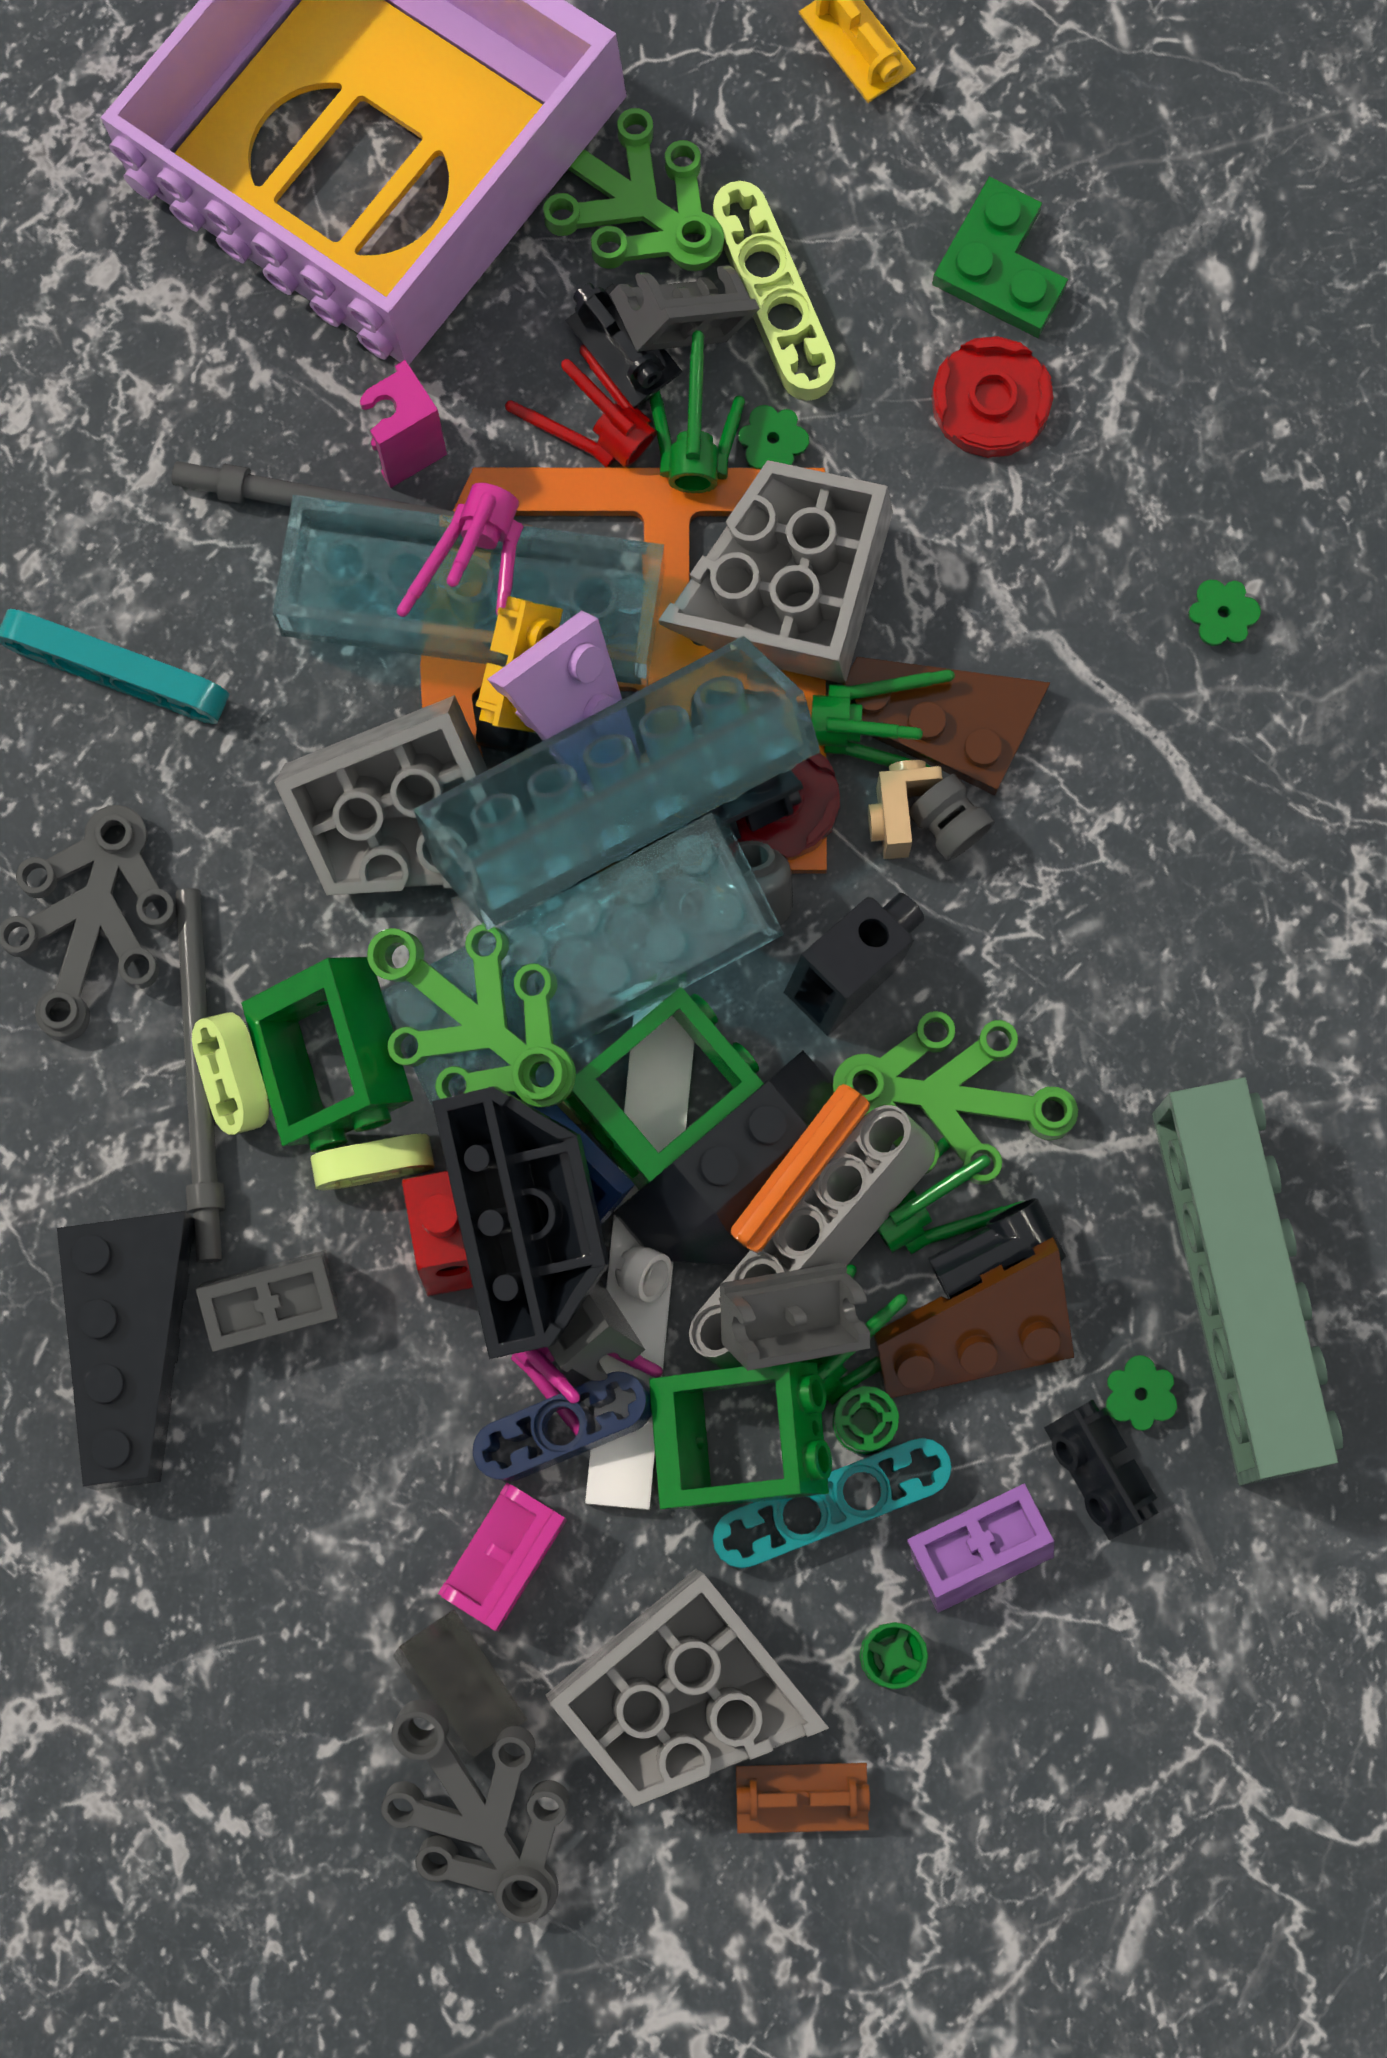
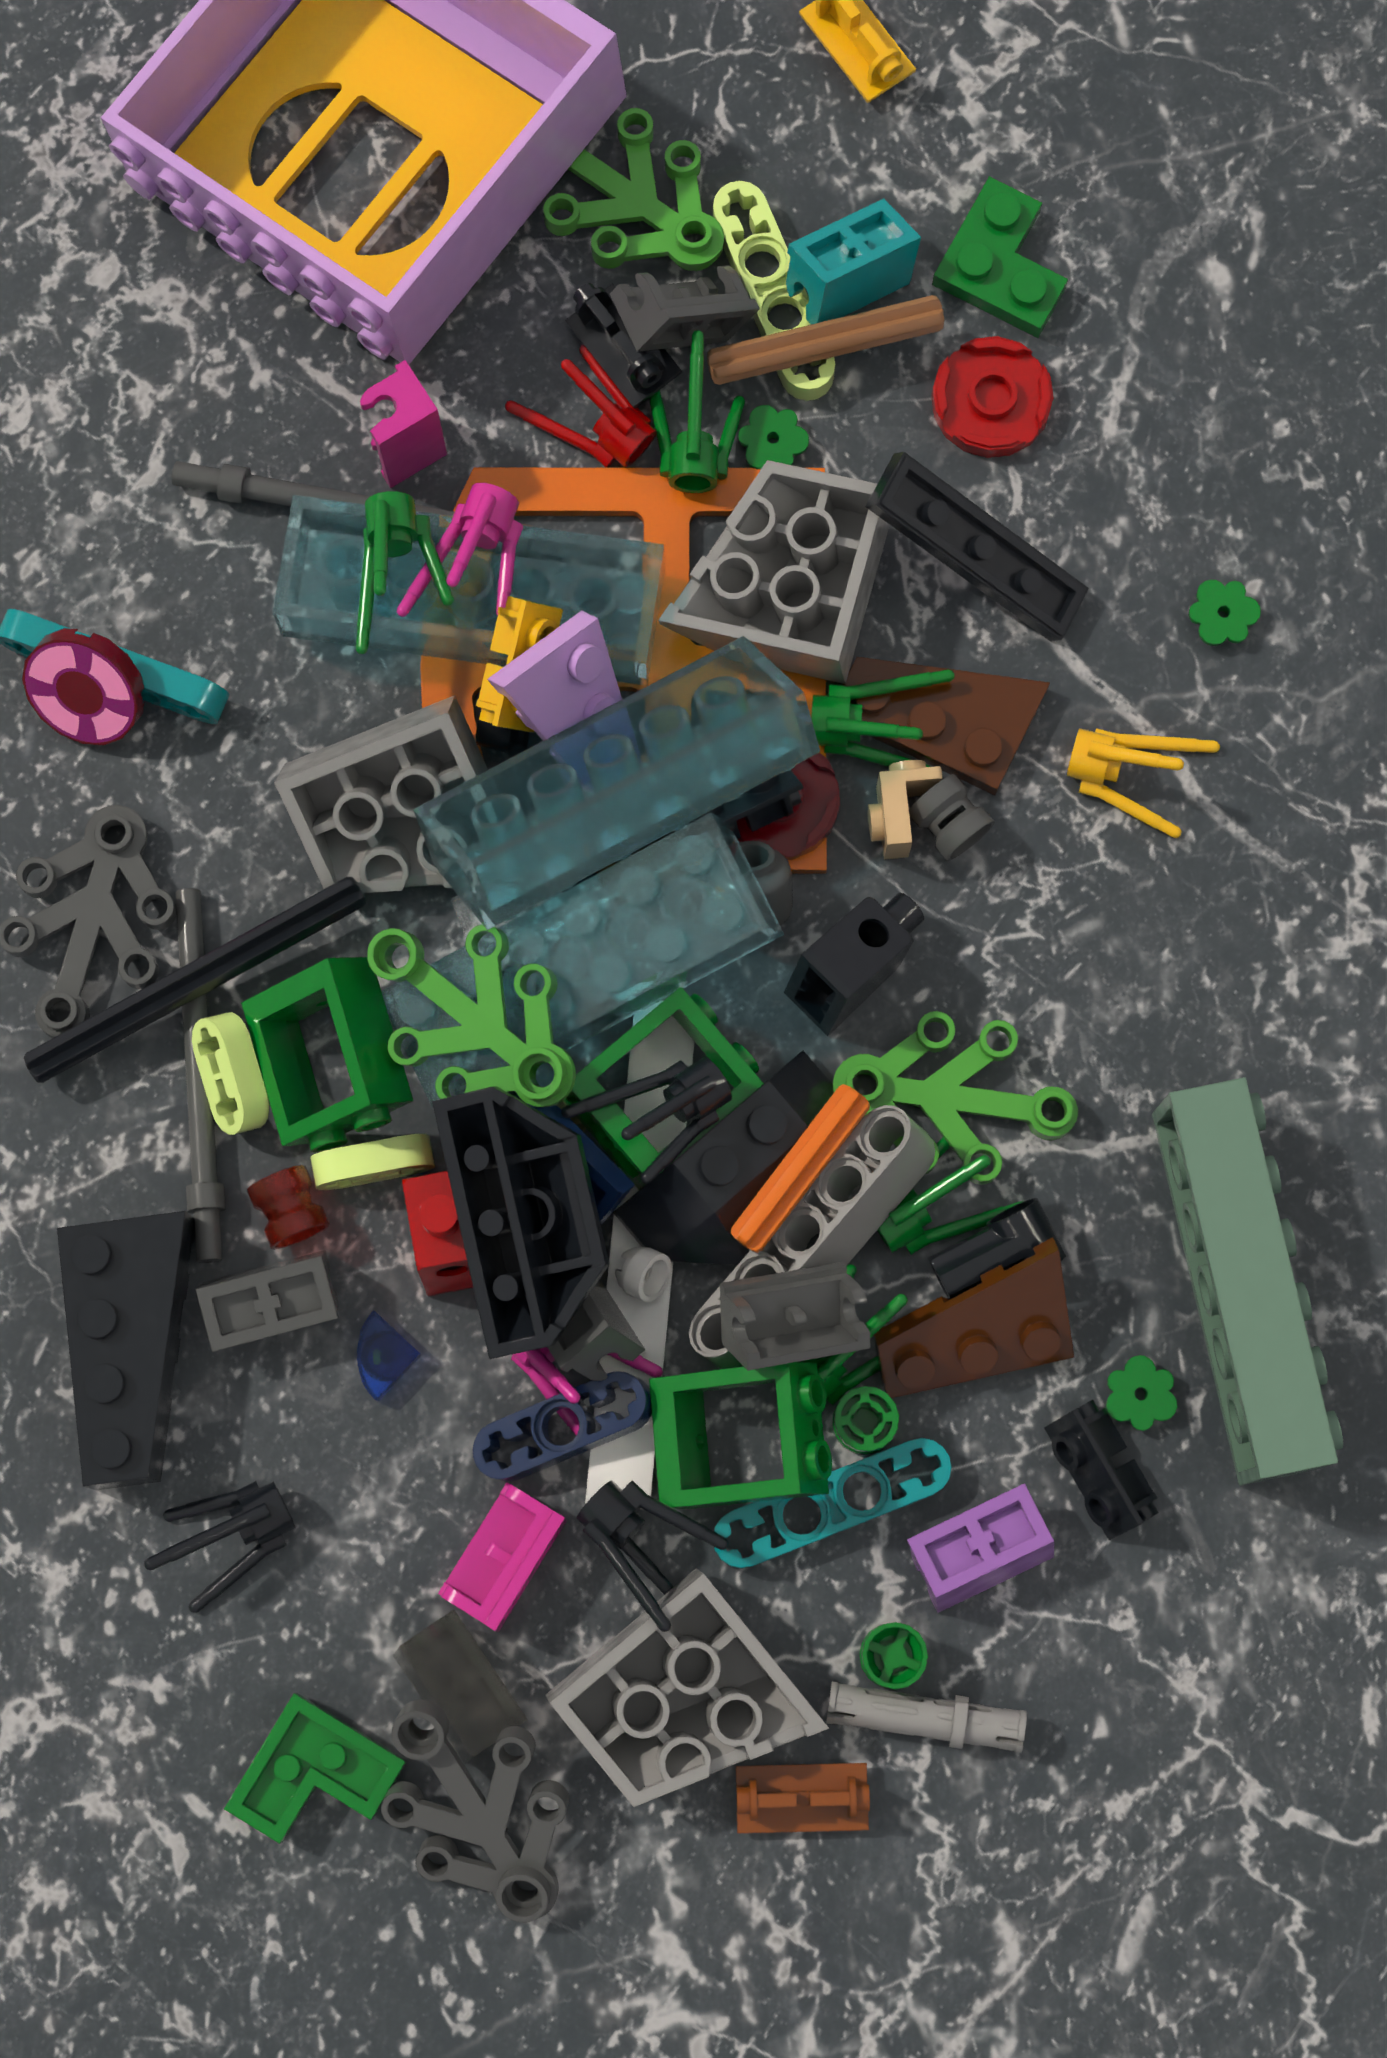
(83, 687): none -> tile
(194, 979): none -> black axle
(258, 1517): none -> black plant
(288, 1207): none -> clear red wheel
(308, 1752): none -> green plate
(382, 1356): none -> clear blue tile
(390, 533): none -> green plant
(614, 1520): none -> black plant
(692, 1094): none -> black plant
(825, 339): none -> medium nougat axle
(852, 261): none -> teal hinge
(927, 1717): none -> light grey pin
(977, 546): none -> black tile
(1099, 758): none -> yellow plant

